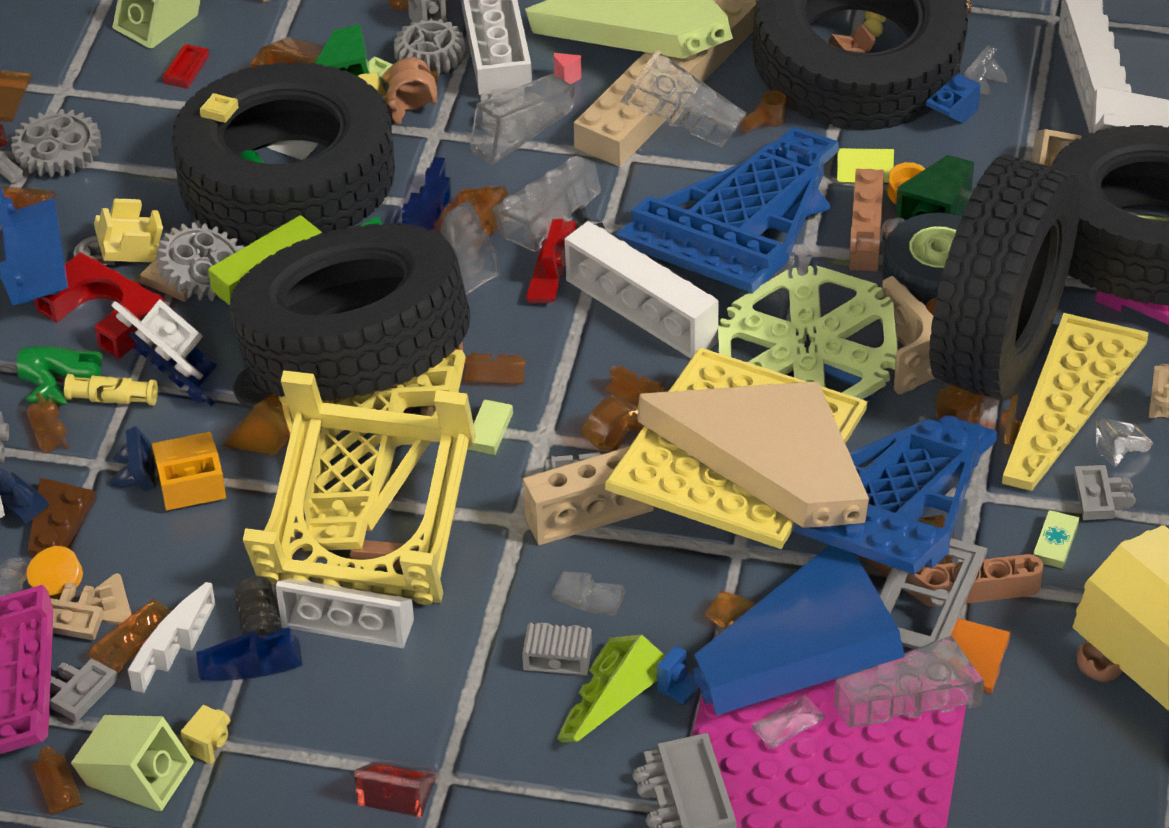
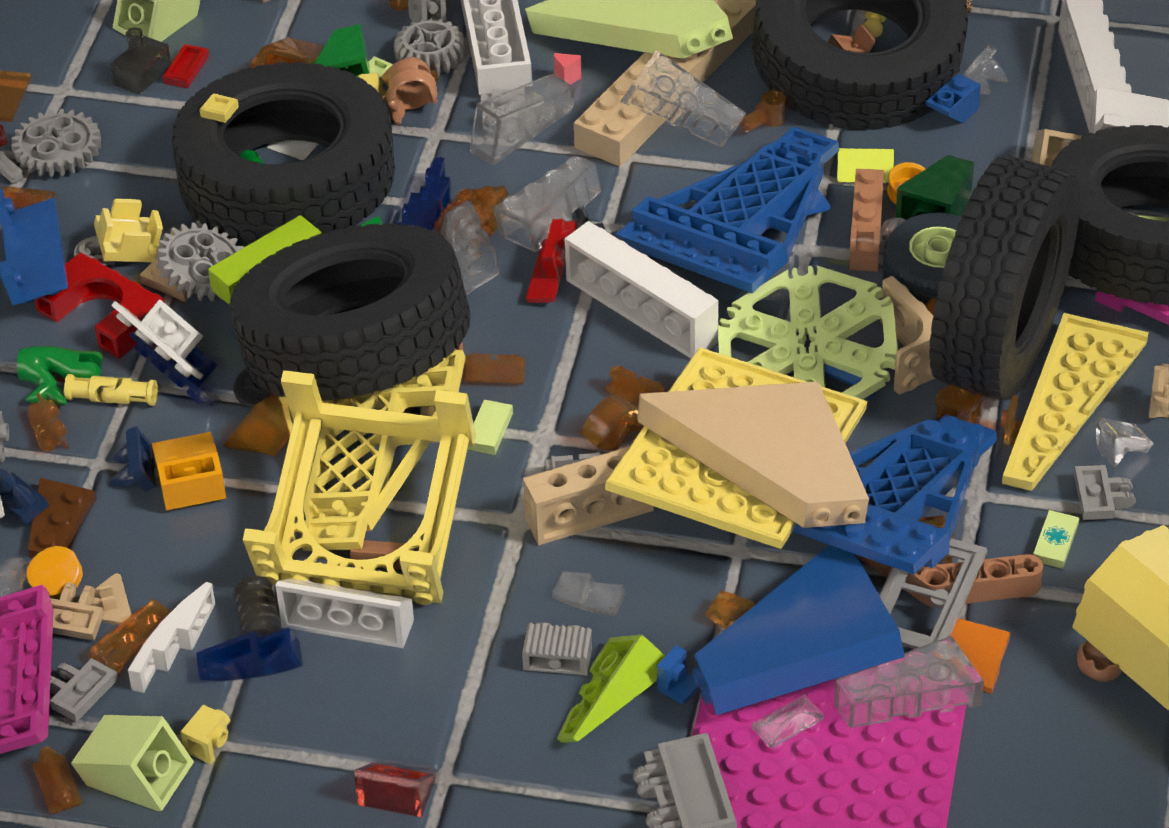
(141, 62): none -> clear smoke brick

